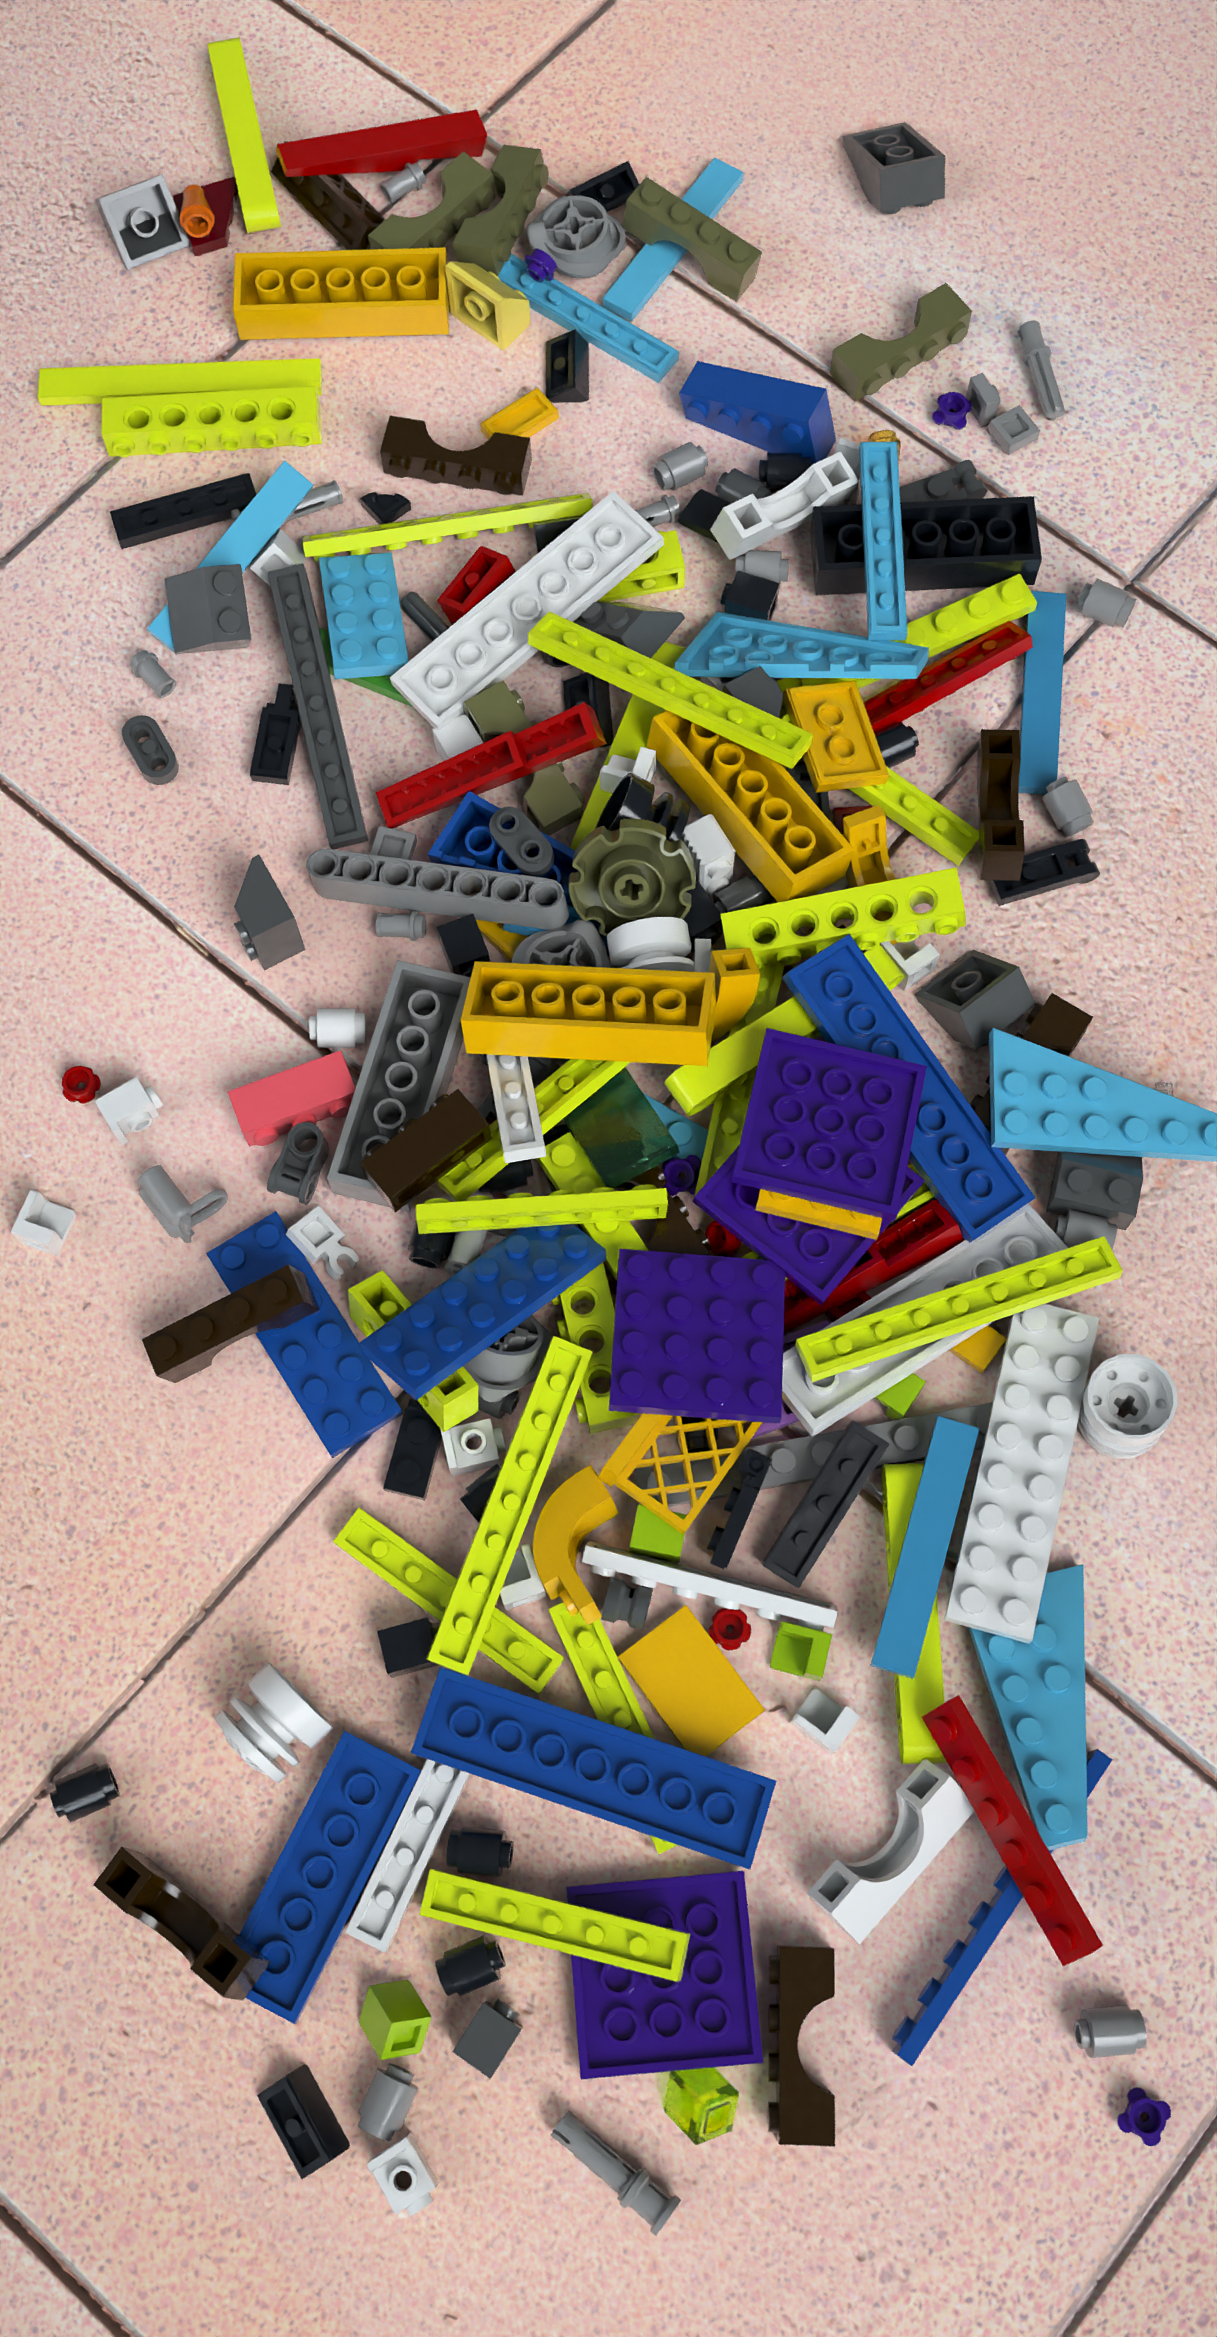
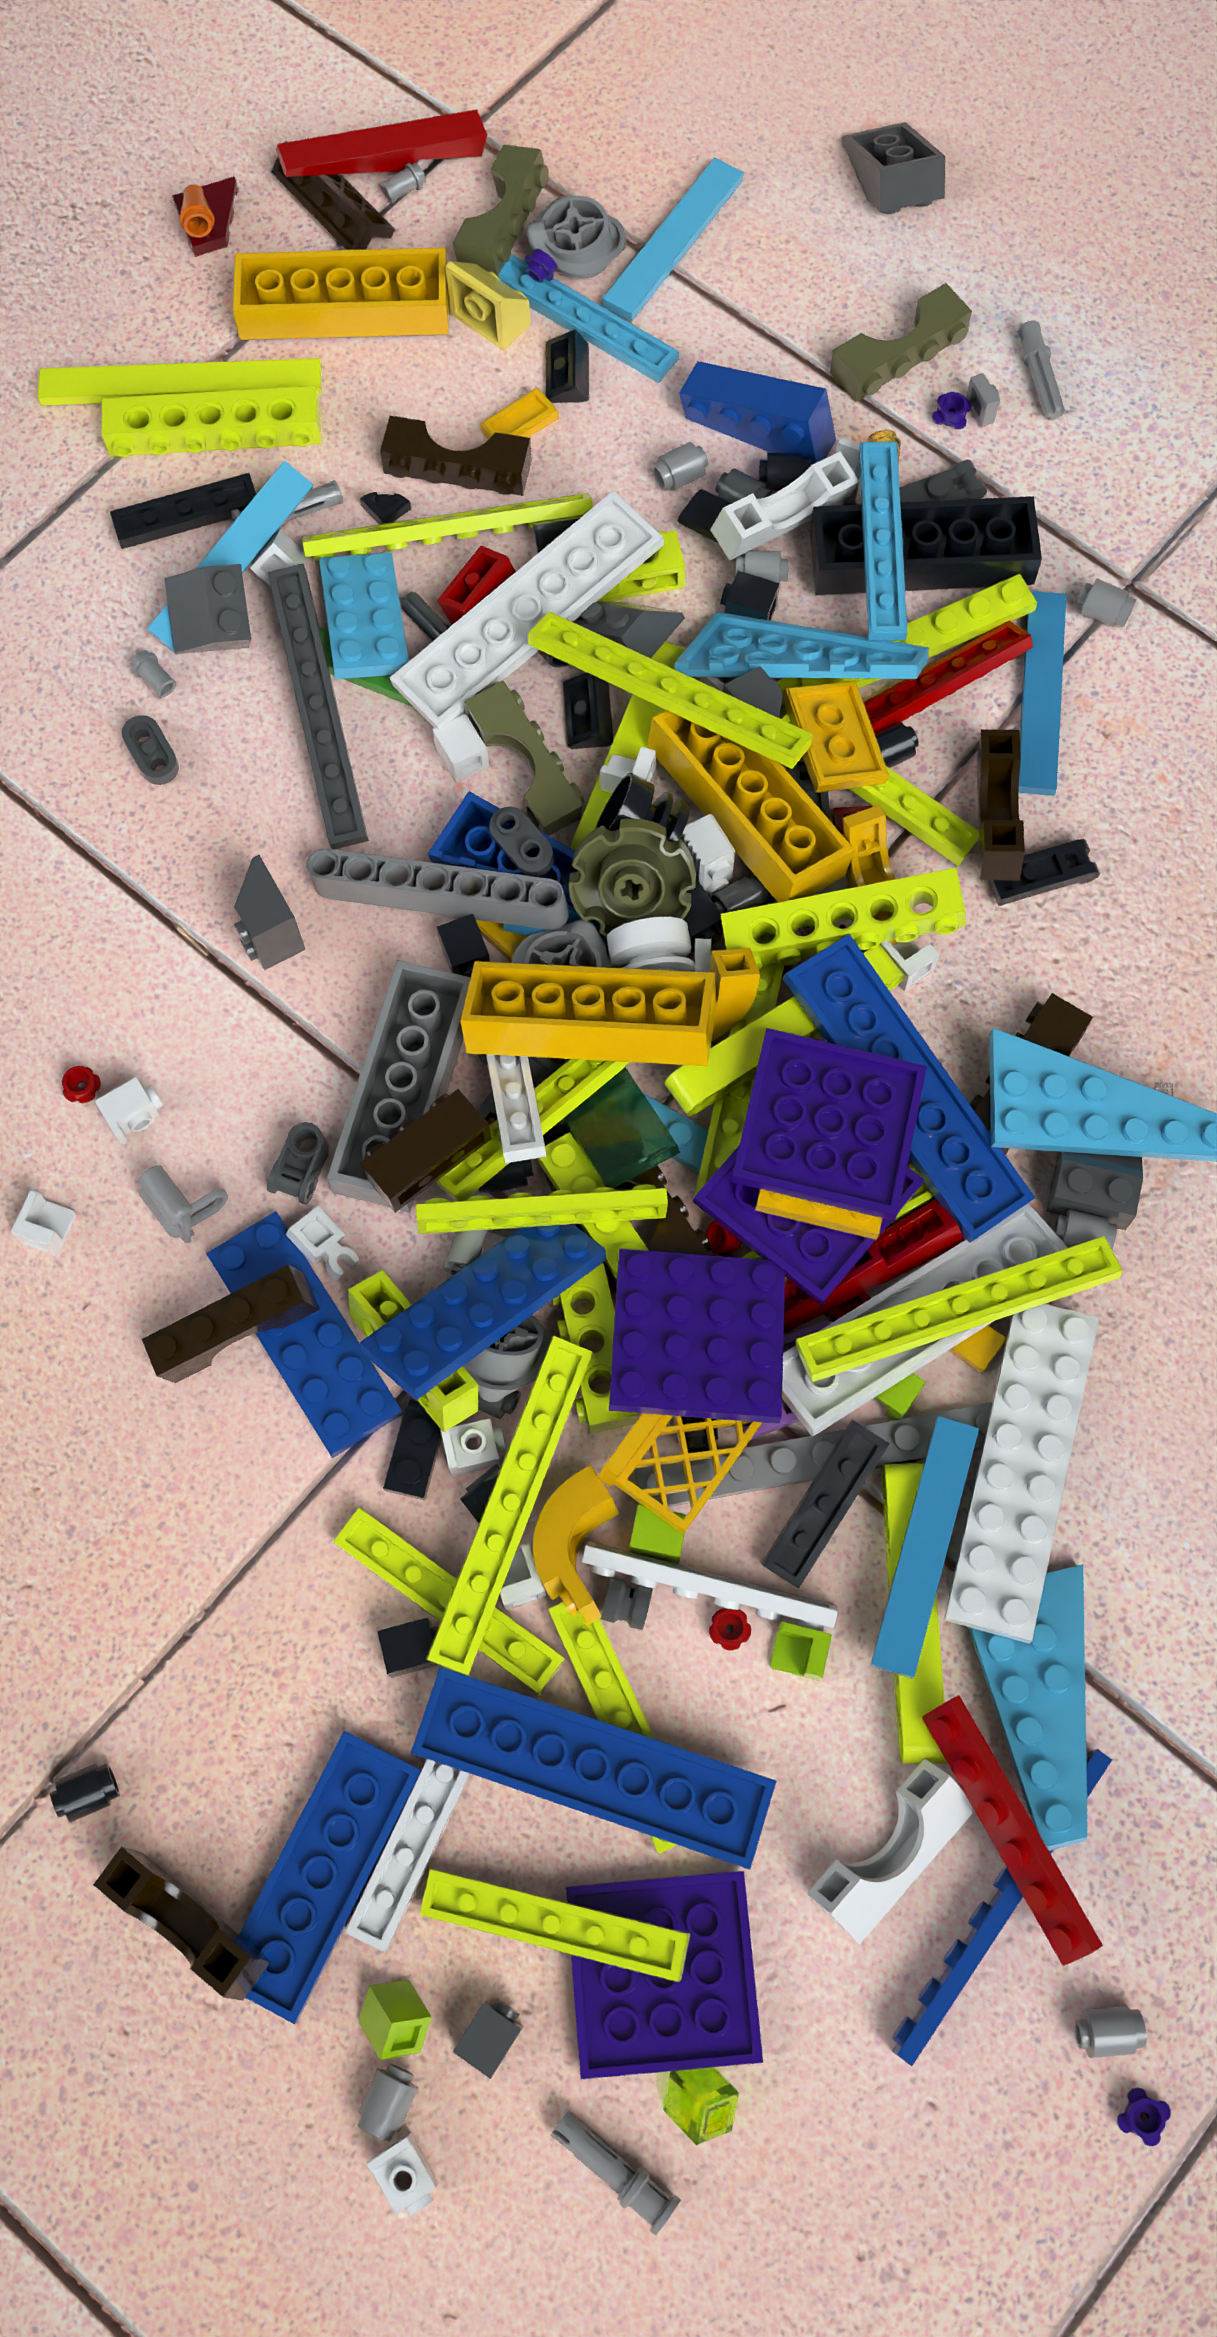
(143, 221): slope -> none
(244, 135): neon yellow beam -> none
(272, 1723): white wheel -> none
(277, 739): black hinge -> none
(293, 1097): coral brick -> none
(304, 2121): black slope -> none
(338, 1027): white brick -> none
(394, 843): light grey plate -> none
(401, 925): light grey pin -> none
(429, 1249): black brick -> none
(465, 193): olive arch -> none
(470, 1966): black brick -> none
(479, 1851): black brick -> none
(492, 765): red slope -> none
(609, 188): black slope -> none
(659, 215): olive arch -> none
(661, 511): light grey pin -> none
(674, 1166): dark purple plate -> none
(691, 1683): yellow tile -> none
(739, 1503): black hinge -> none
(802, 2109): dark brown arch -> none
(824, 1721): white panel -> none
(976, 997): dark grey slope -> none
(1013, 430): light grey plate -> none
(1068, 806): light grey brick -> none
(1140, 1388): white wheel -> none

